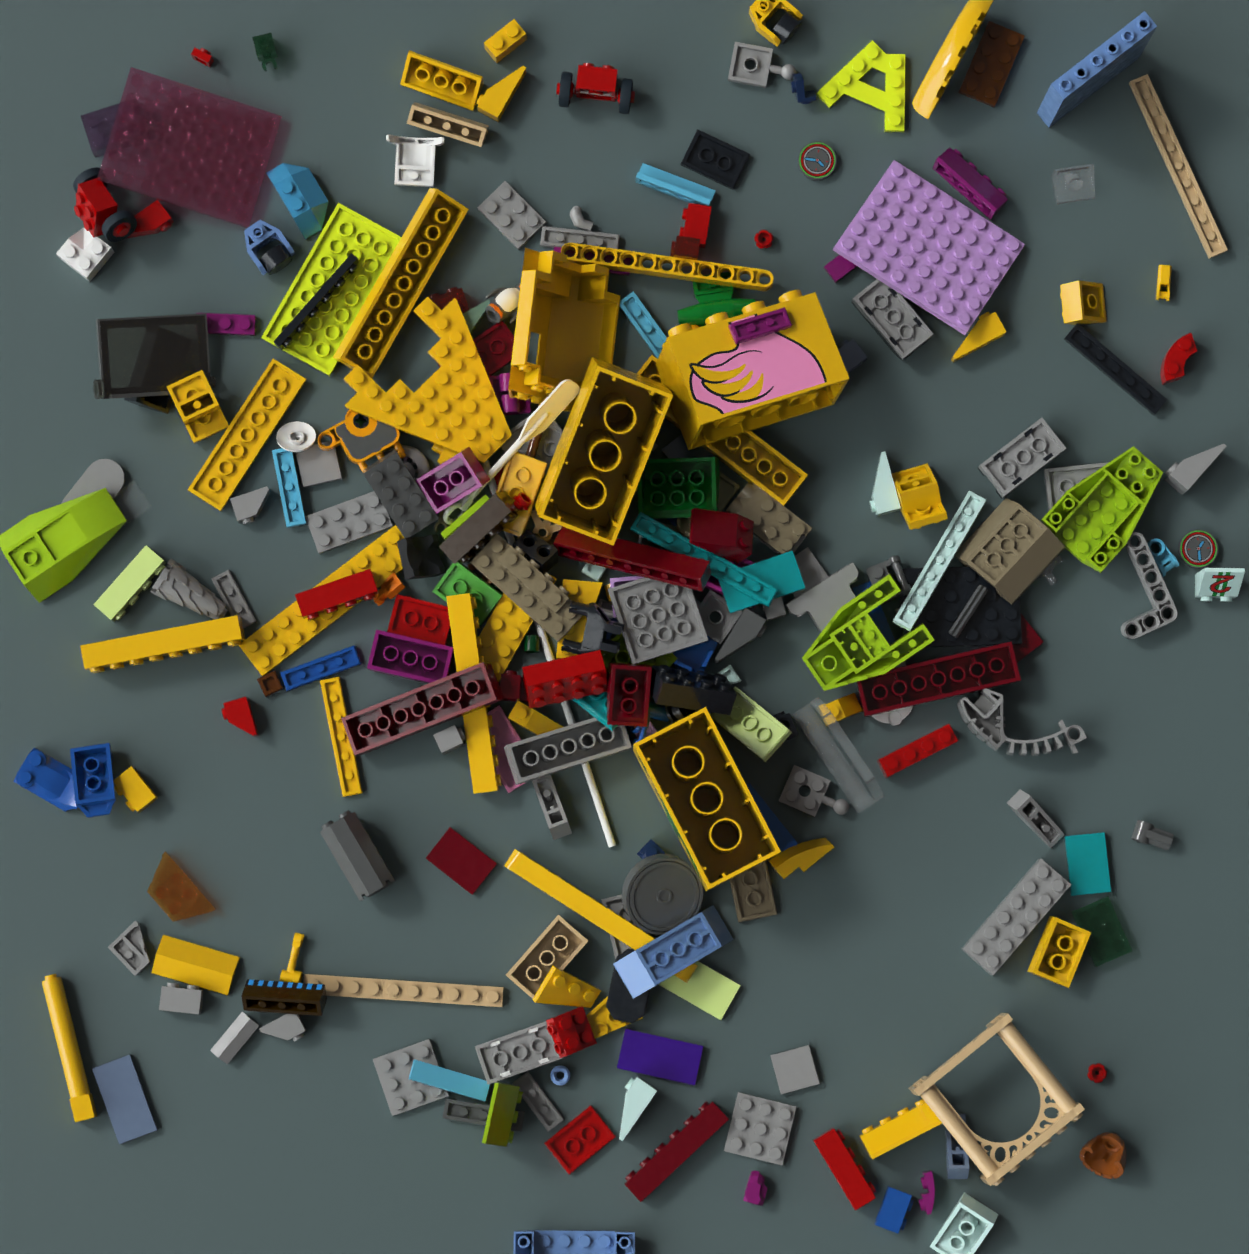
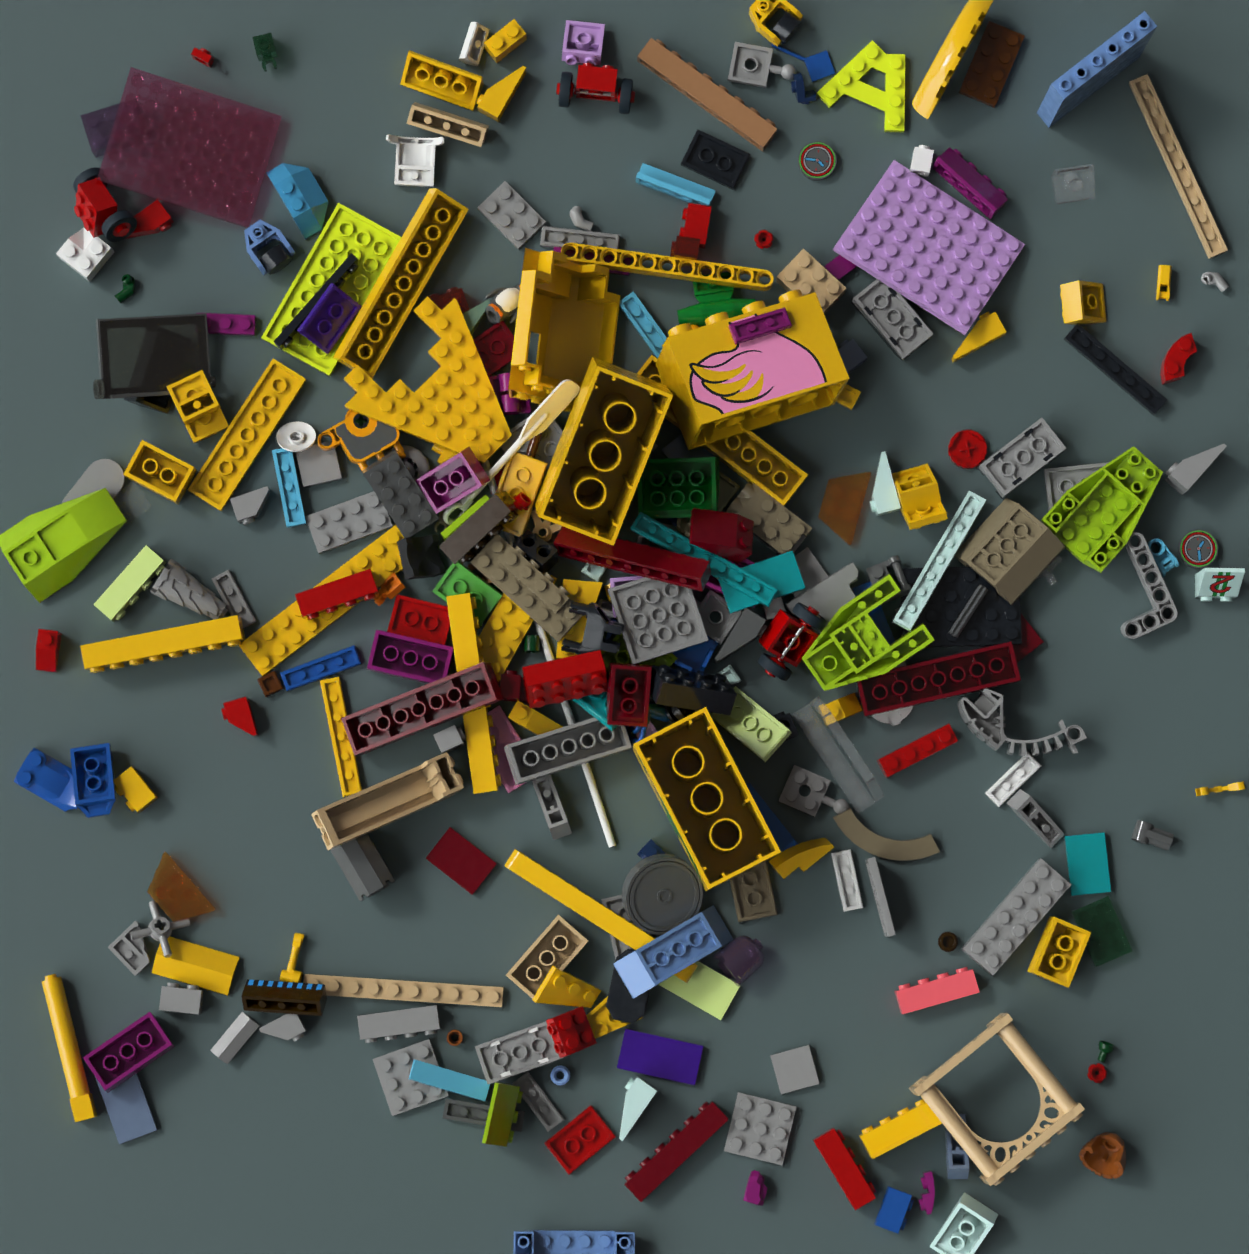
(47, 650): none -> red slope
(128, 288): none -> dark green arm
(128, 1052): none -> magenta brick
(157, 934): none -> light grey bar
(160, 472): none -> yellow brick
(329, 318): none -> dark purple tile
(388, 801): none -> tan brick
(399, 1022): none -> light grey brick
(449, 1039): none -> dark orange hose
(474, 44): none -> white brick
(583, 42): none -> lavender plate
(707, 94): none -> medium nougat brick
(740, 958): none -> clear purple cylinder
(789, 639): none -> red brick
(810, 277): none -> tan brick
(818, 65): none -> blue piece
(843, 504): none -> clear orange wing
(847, 880): none -> white tile
(848, 397): none -> yellow plate
(880, 897): none -> light grey tile
(883, 846): none -> dark tan tile
(921, 160): none -> white brick
(937, 991): none -> coral brick
(947, 941): none -> dark brown plate
(967, 449): none -> red tile
(1013, 779): none -> white tile
(1105, 1048): none -> dark green piece
(1214, 278): none -> light grey arm
(1231, 787): none -> yellow piece

